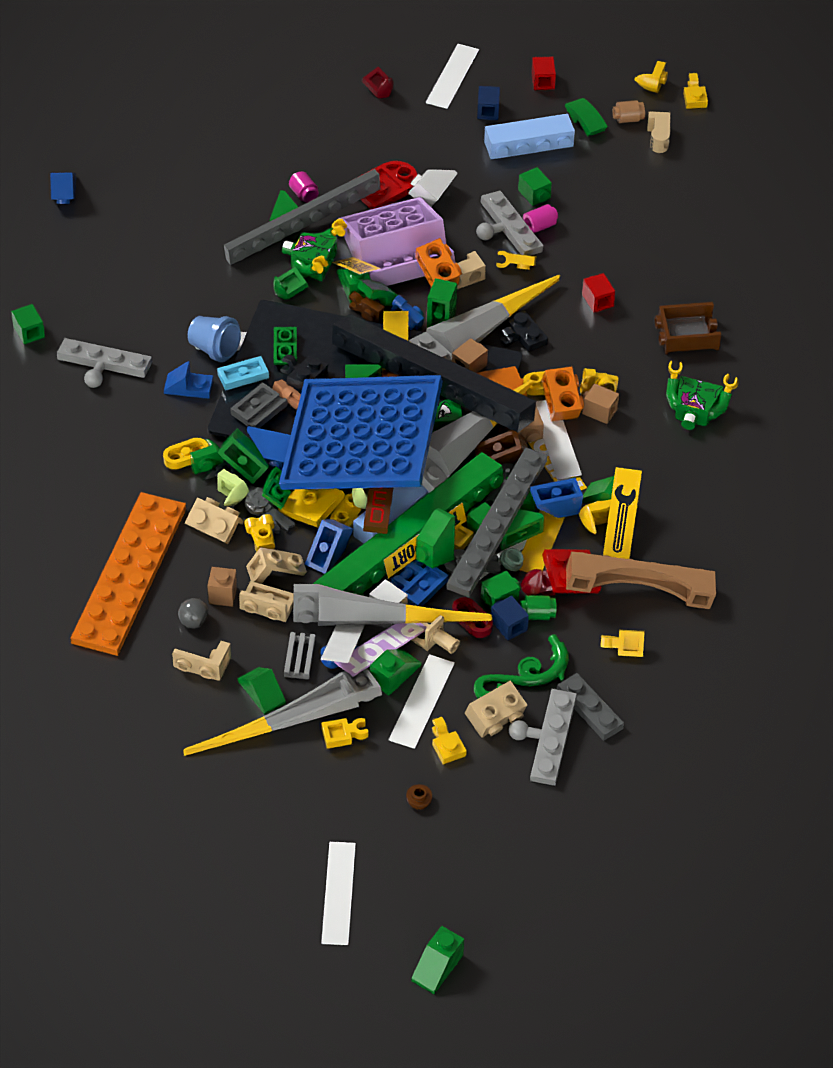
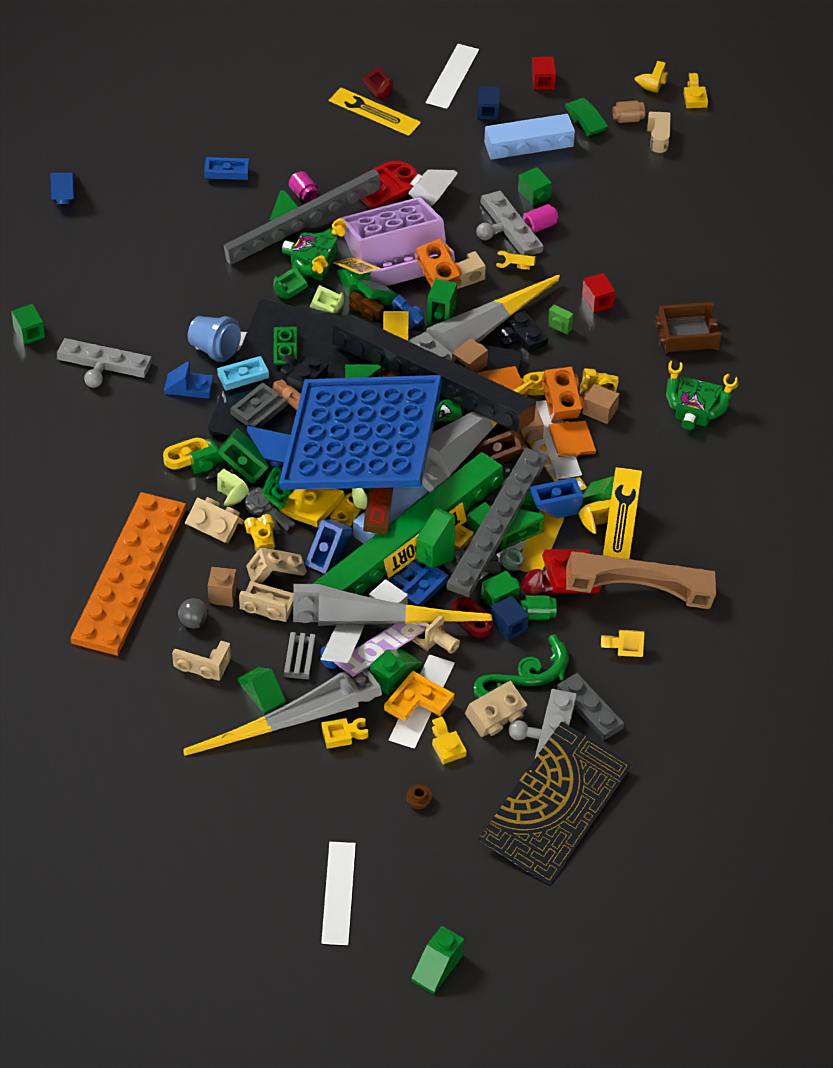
(226, 168): none -> blue plate
(328, 301): none -> yellowish green plate
(374, 111): none -> yellow sticker
(418, 691): none -> light orange plate
(555, 803): none -> black sticker
(560, 319): none -> bright green plate
(572, 439): none -> orange piece

